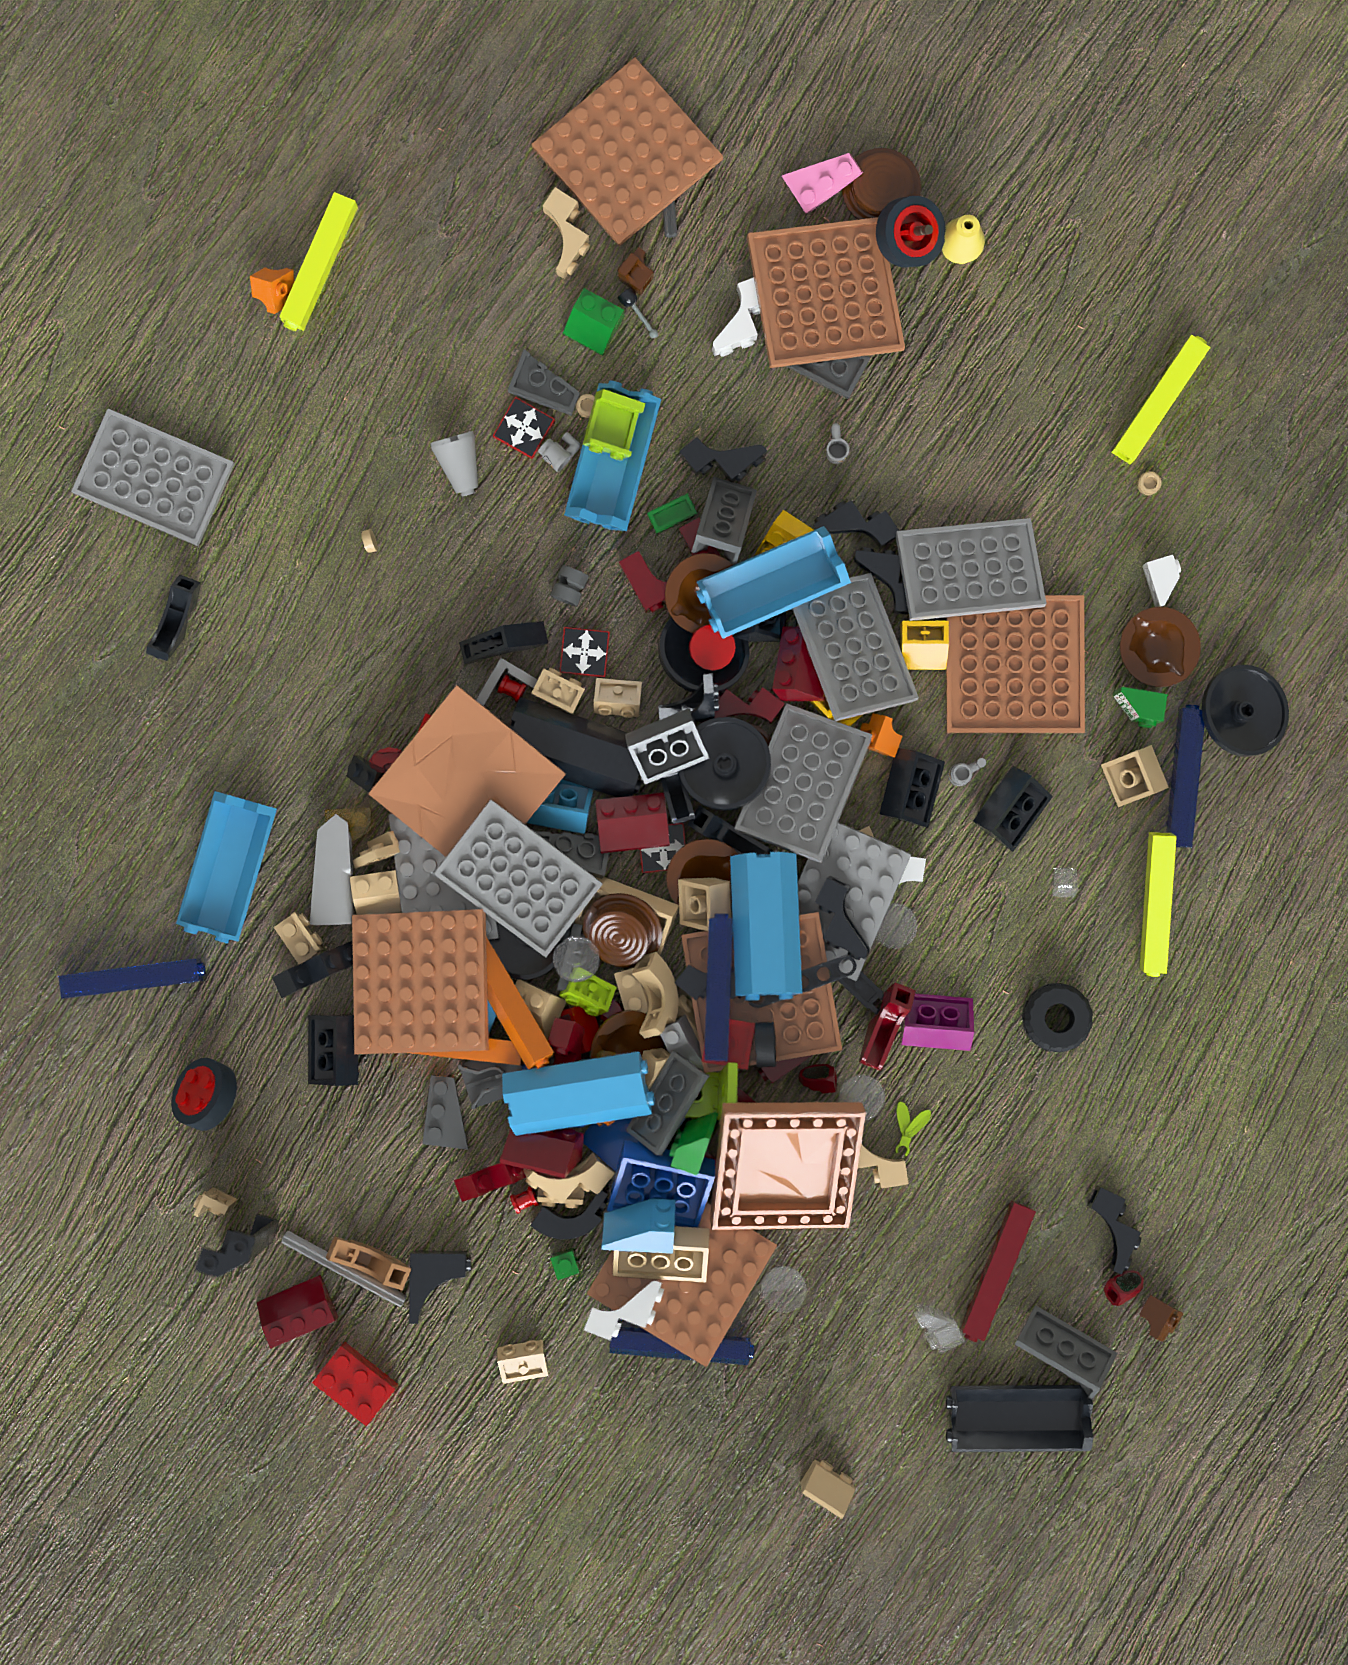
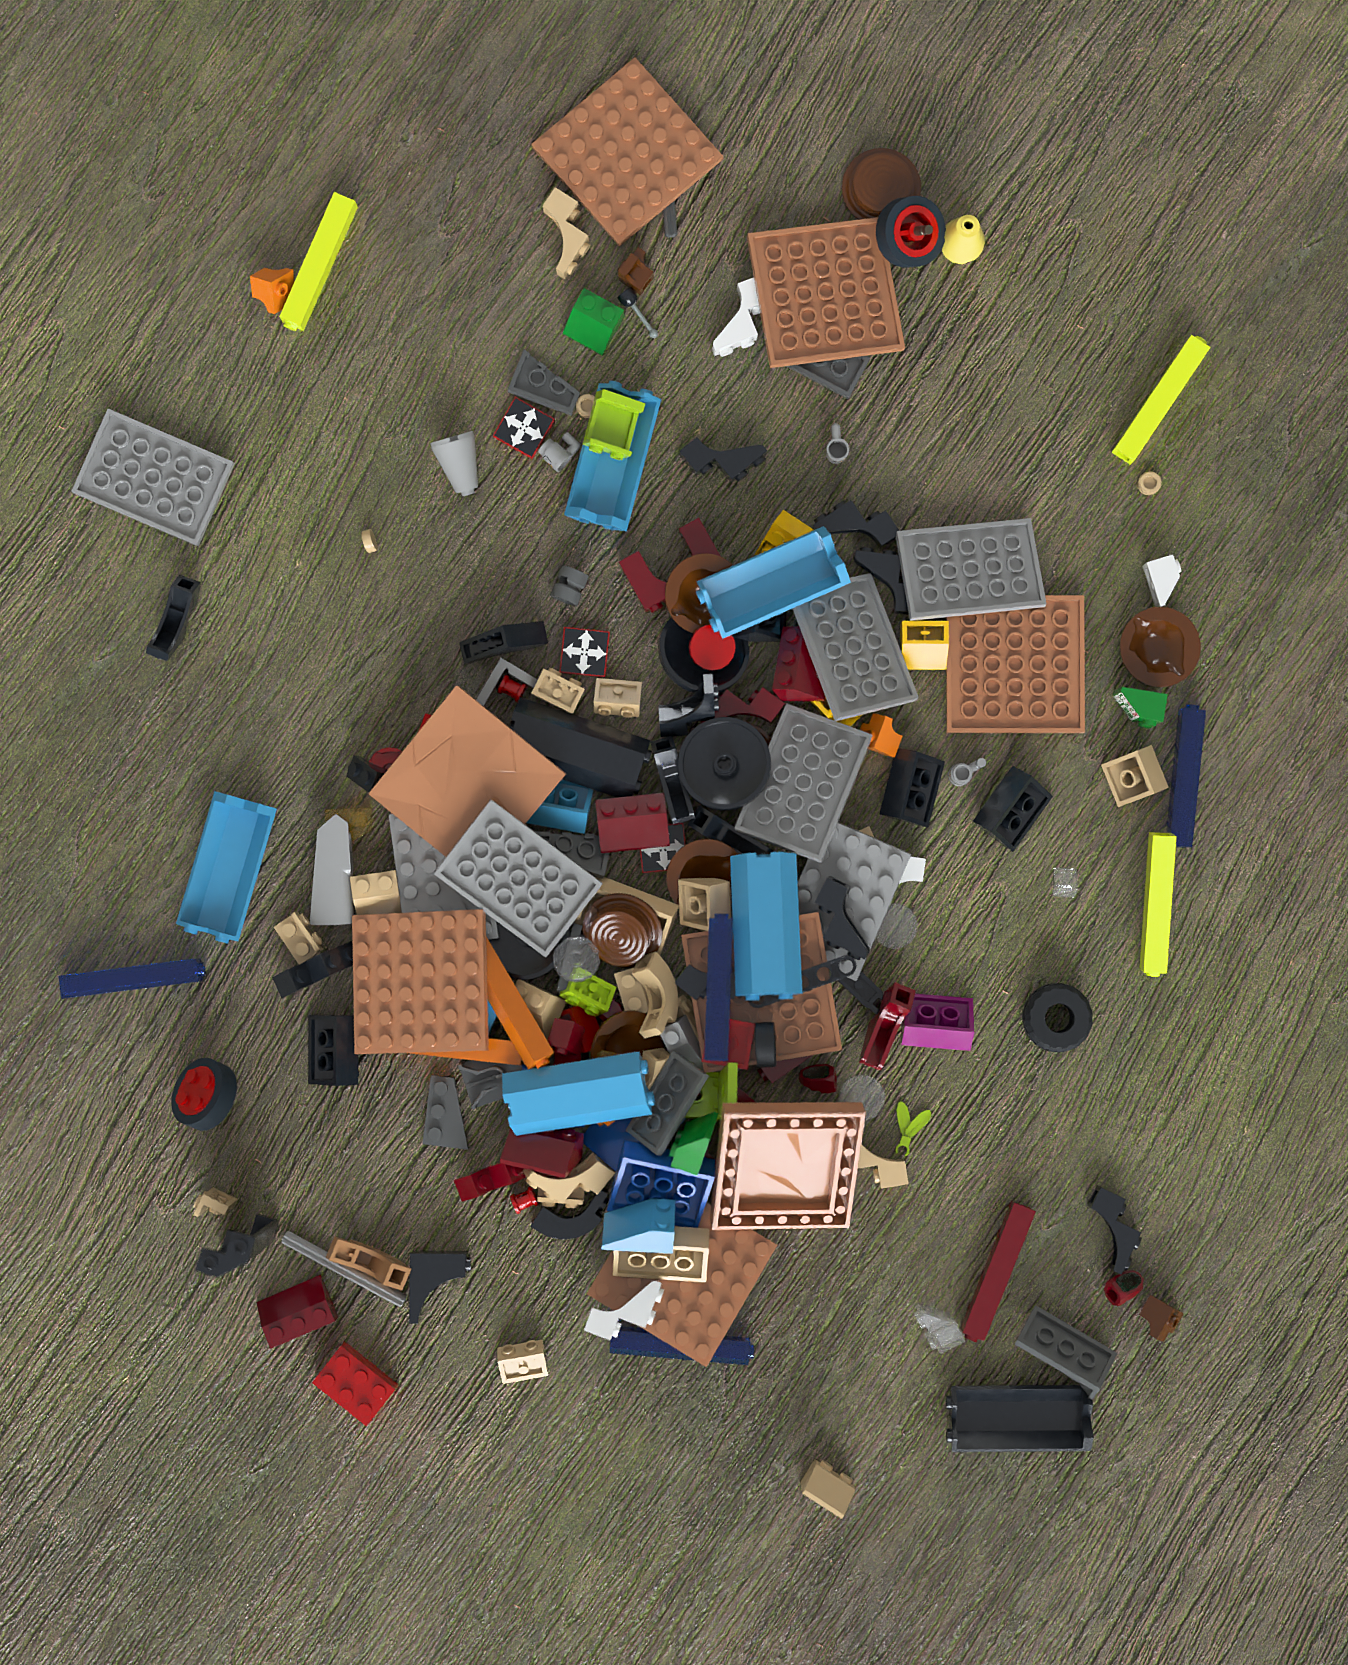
(379, 850): tan bracket -> none
(565, 1263): green brick -> none
(666, 746): dark grey slope -> none
(672, 513): green tile -> none
(725, 518): dark grey plate -> none
(777, 1287): clear tile -> none
(822, 181): bright pink wing -> none
(1245, 710): black dish -> none

